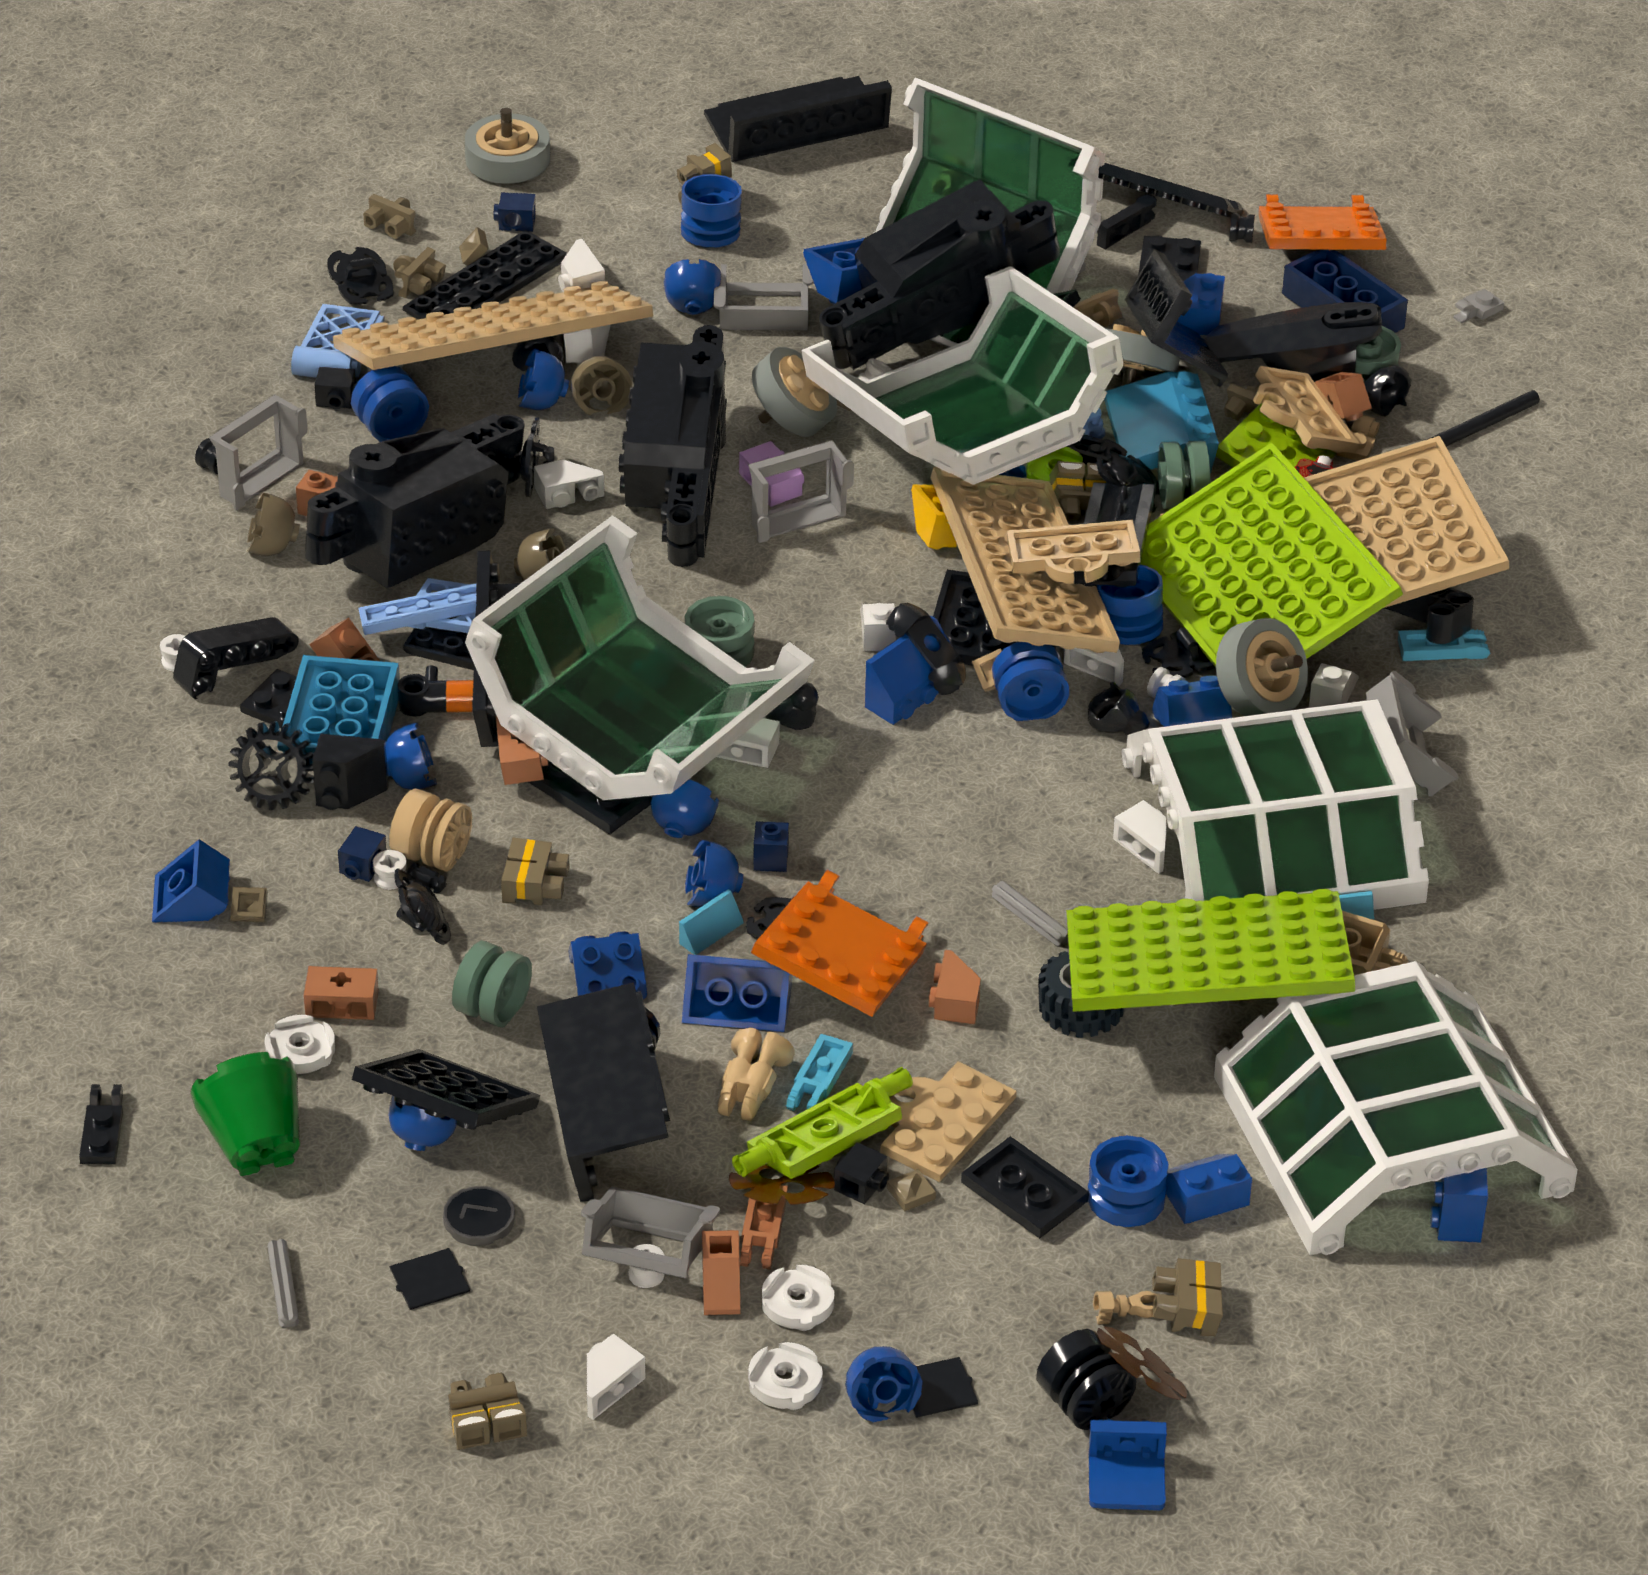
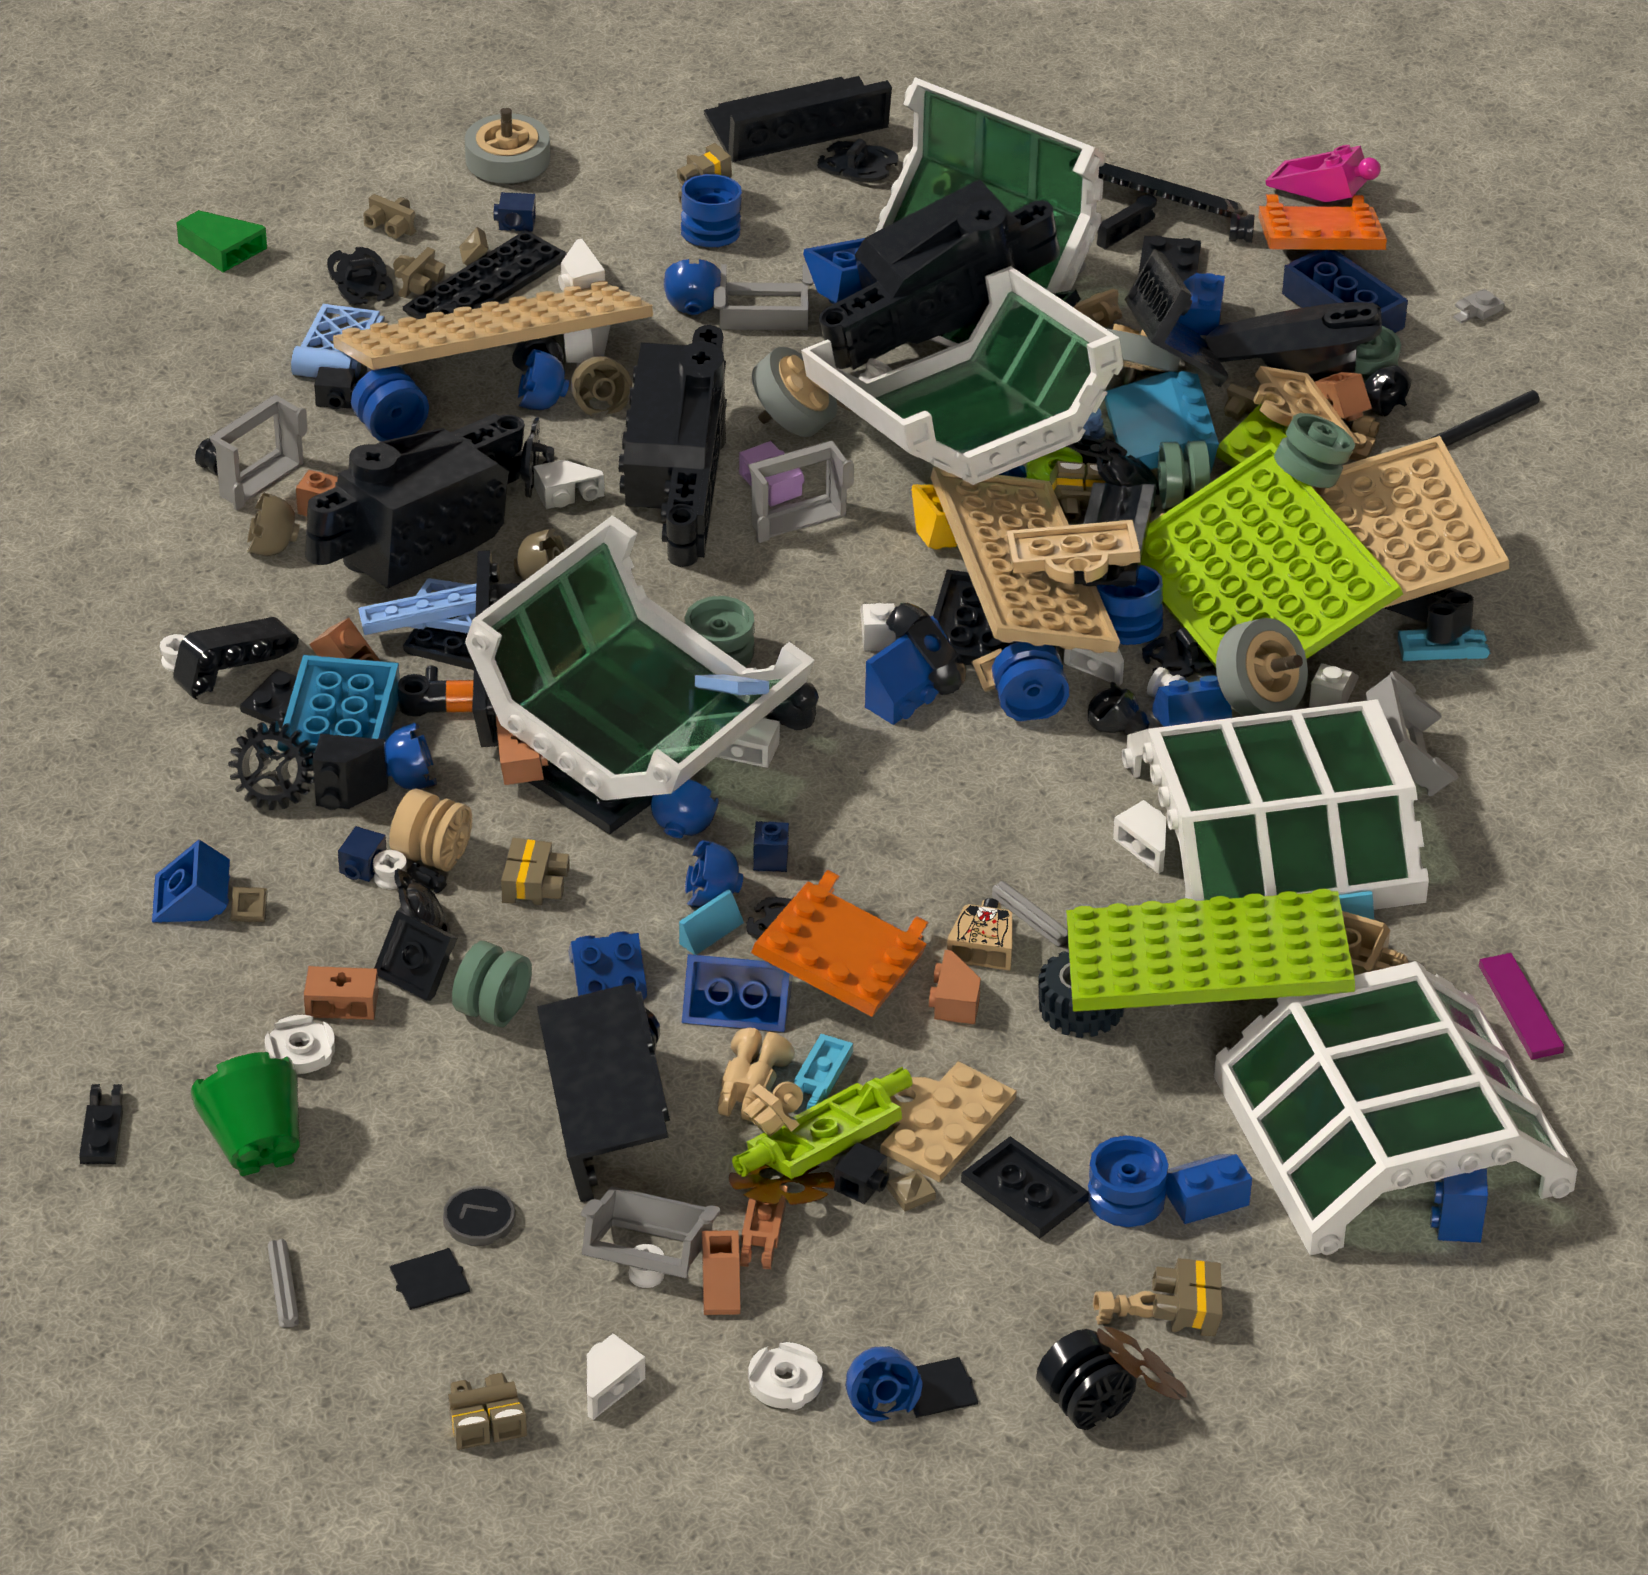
(221, 239): none -> green slope
(415, 955): none -> black hinge
(417, 1127): blue cylinder -> none
(445, 1088): black plate -> none
(732, 684): none -> light blue tile
(771, 1109): none -> tan hips
(798, 1313): white plate -> none
(859, 161): none -> black shield
(983, 935): none -> tan torso
(1127, 1464): blue bracket -> none
(1314, 450): none -> sand green wheel
(1326, 175): none -> dark pink slope
(1521, 1006): none -> magenta tile

